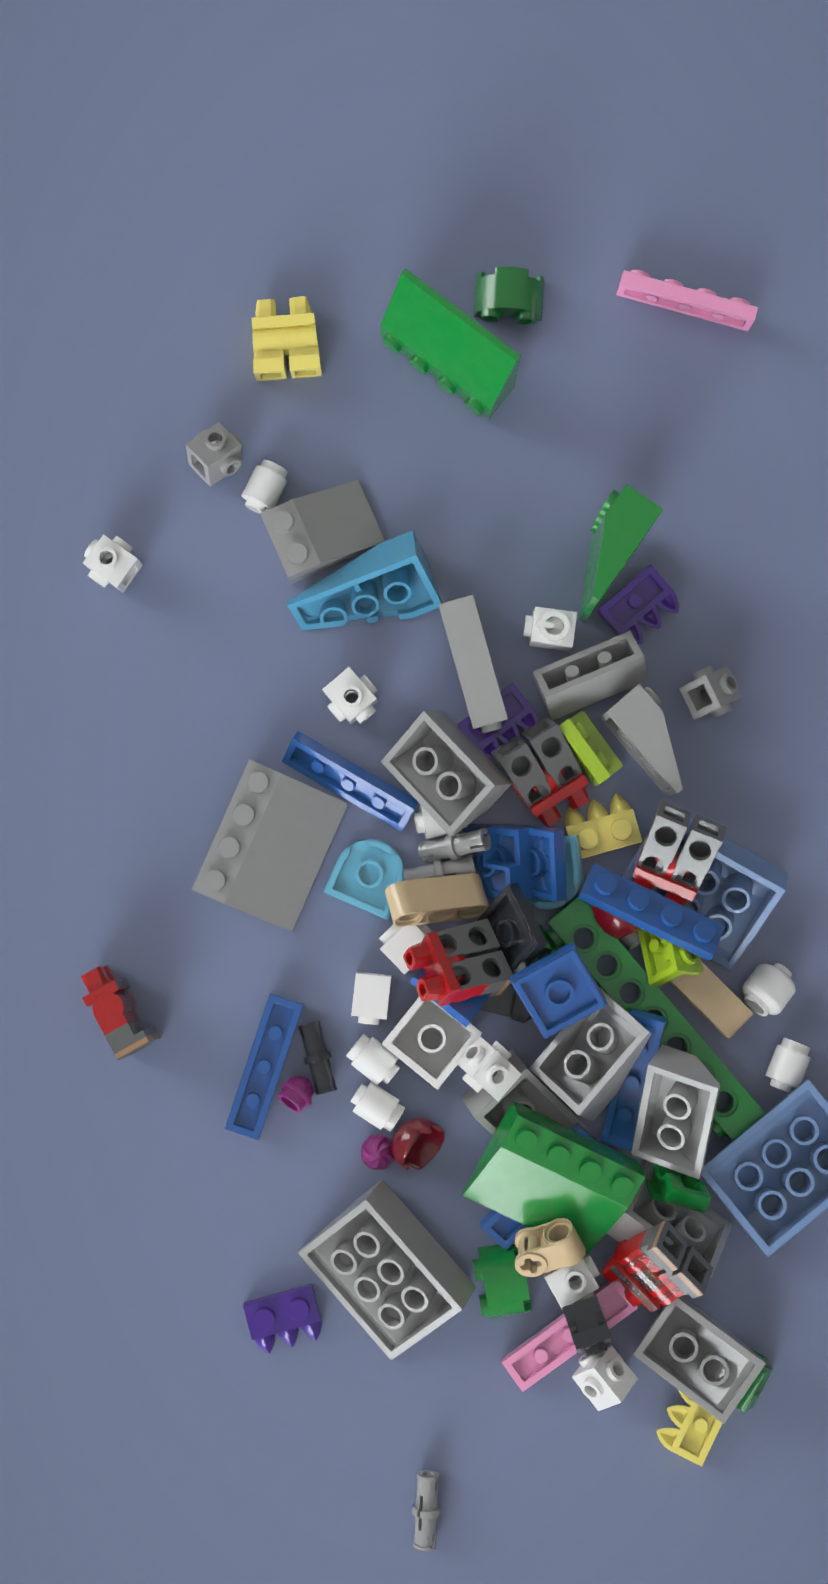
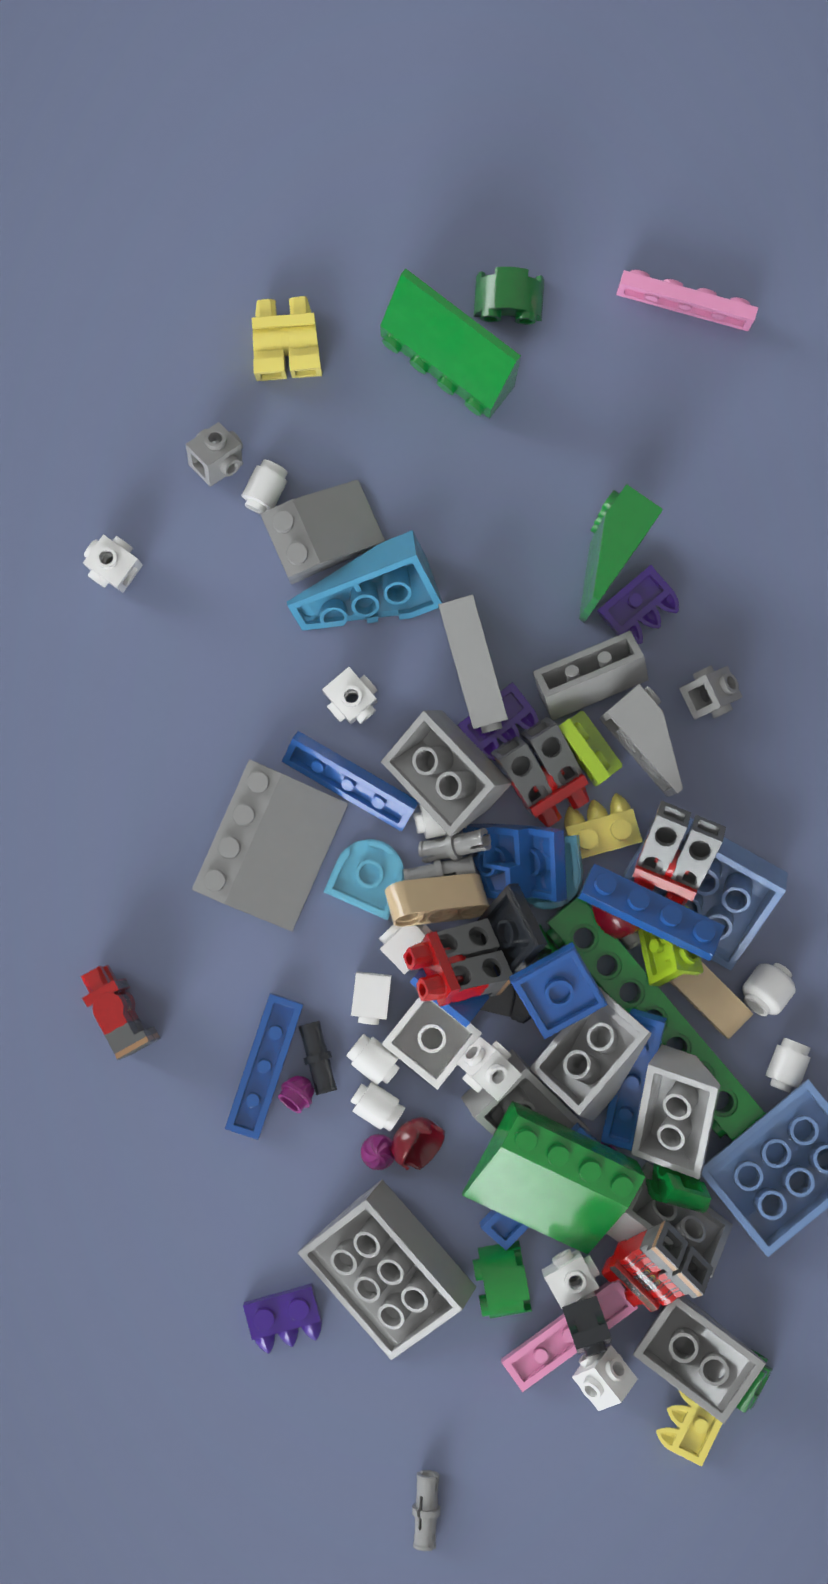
(550, 628): white brick -> none
(551, 1245): tan piece -> none

